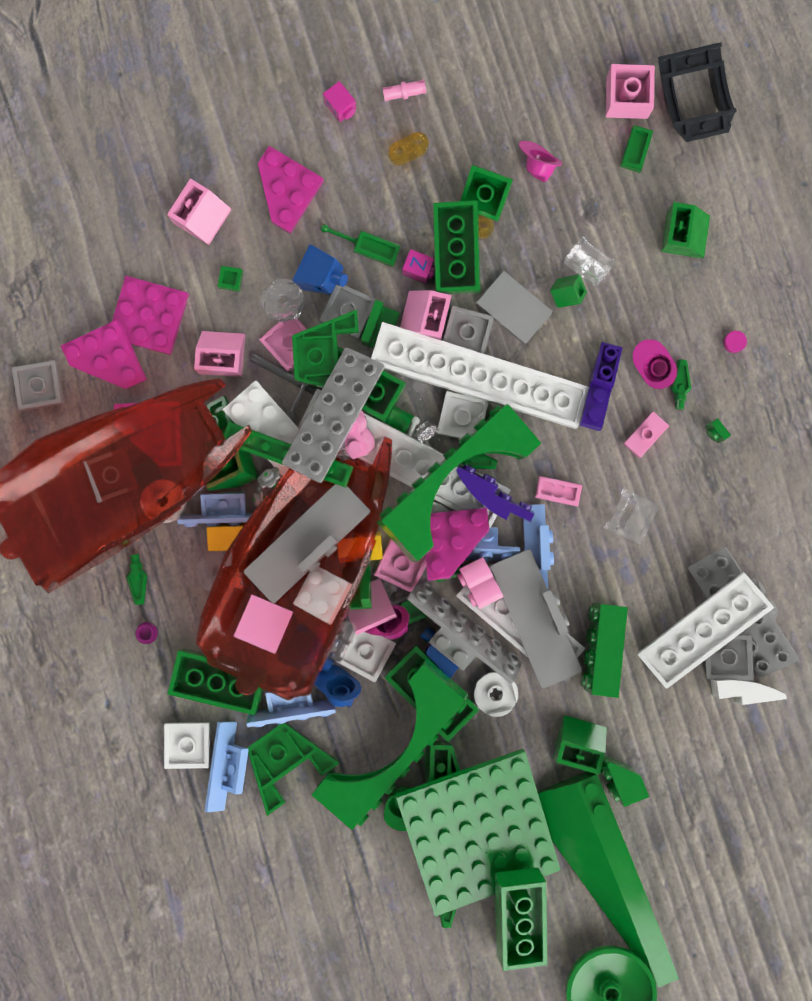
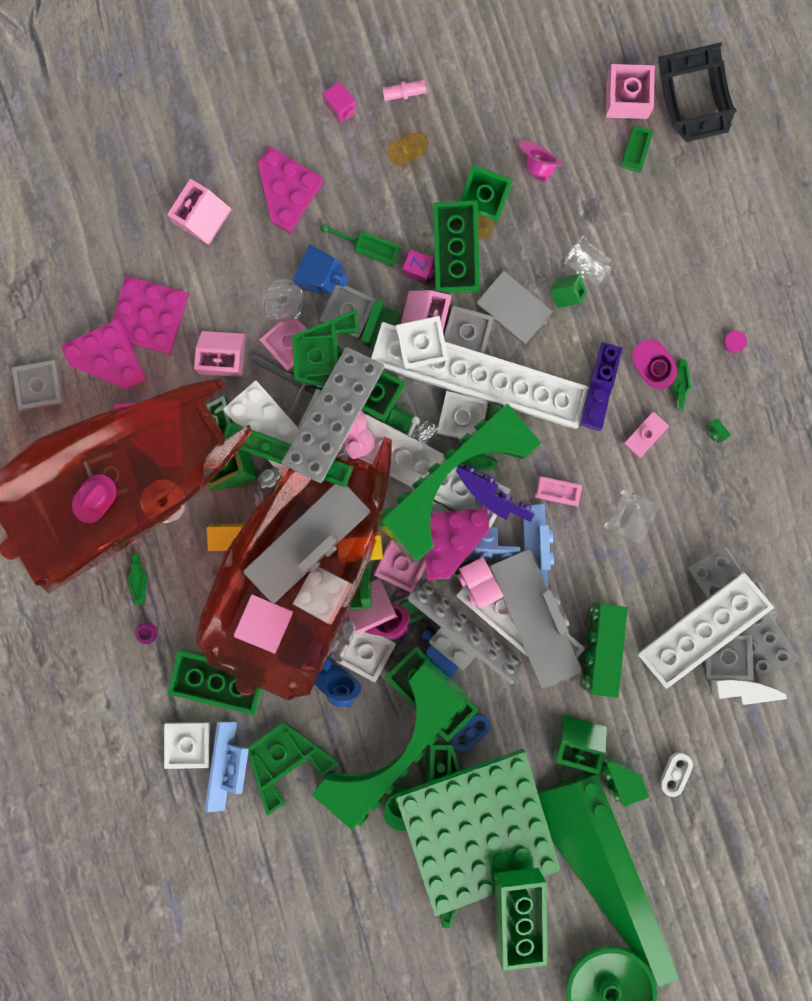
(94, 498): none -> dark pink piece
(219, 508): light blue bracket -> none
(230, 278): green plate -> none
(284, 710): light blue bracket -> none
(422, 342): none -> white plate
(471, 733): none -> blue plate
(488, 704): white plate -> none
(677, 774): none -> white plate
(685, 230): green slope -> none

